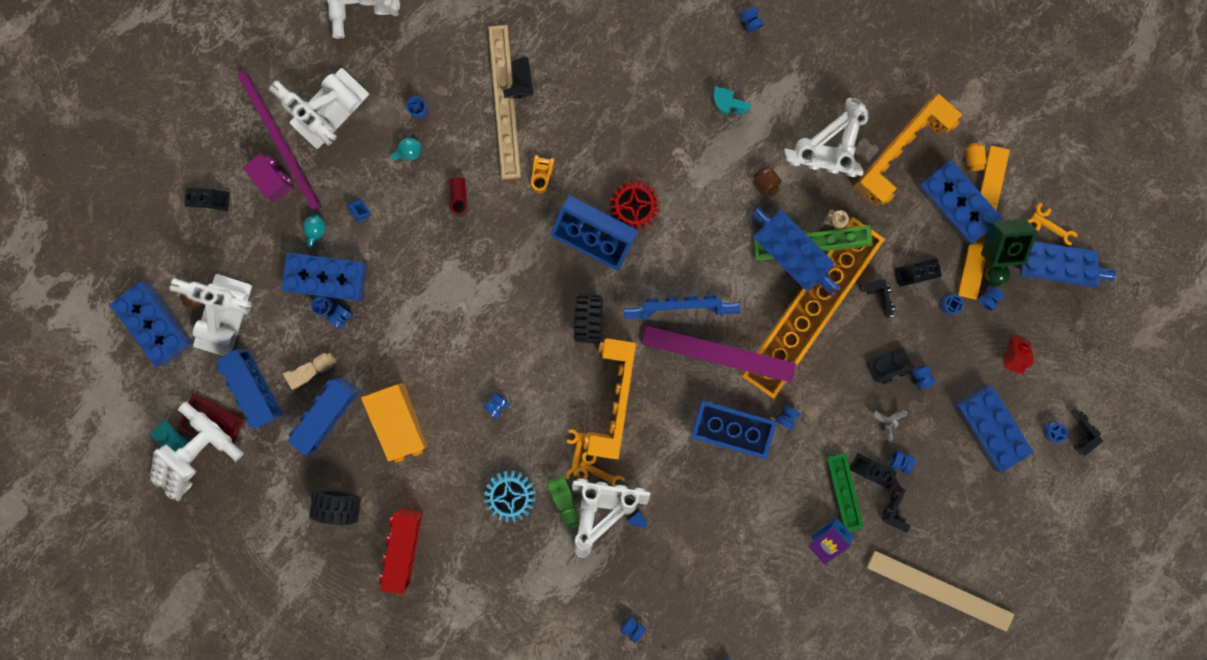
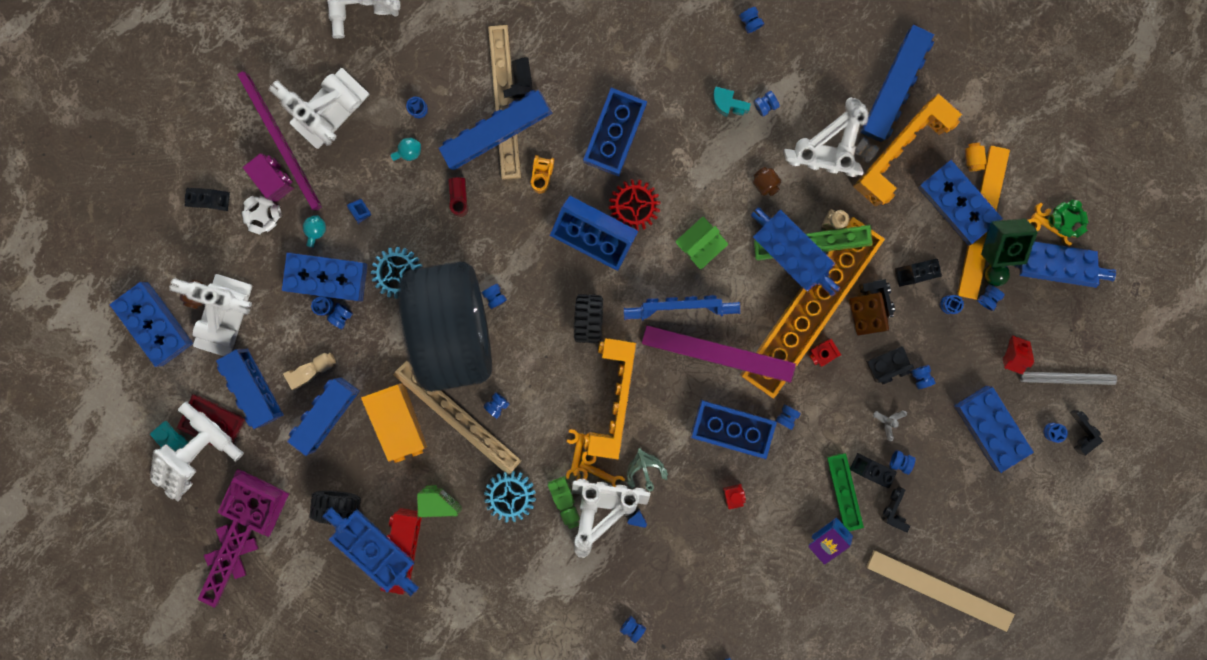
(238, 508): none -> magenta piece
(260, 214): none -> white piece
(371, 551): none -> blue plate
(392, 265): none -> medium azure gear
(436, 503): none -> bright green slope
(445, 326): none -> black wheel
(460, 421): none -> tan tile
(494, 296): none -> blue wheel
(495, 130): none -> blue brick
(615, 132): none -> blue brick
(644, 460): none -> sand green helmet
(701, 242): none -> bright green bracket
(734, 496): none -> red brick
(766, 103): none -> blue wheel
(831, 349): none -> red brick
(869, 314): none -> reddish brown bracket
(897, 83): none -> blue brick
(1069, 219): none -> green piece
(1070, 378): none -> light grey axle

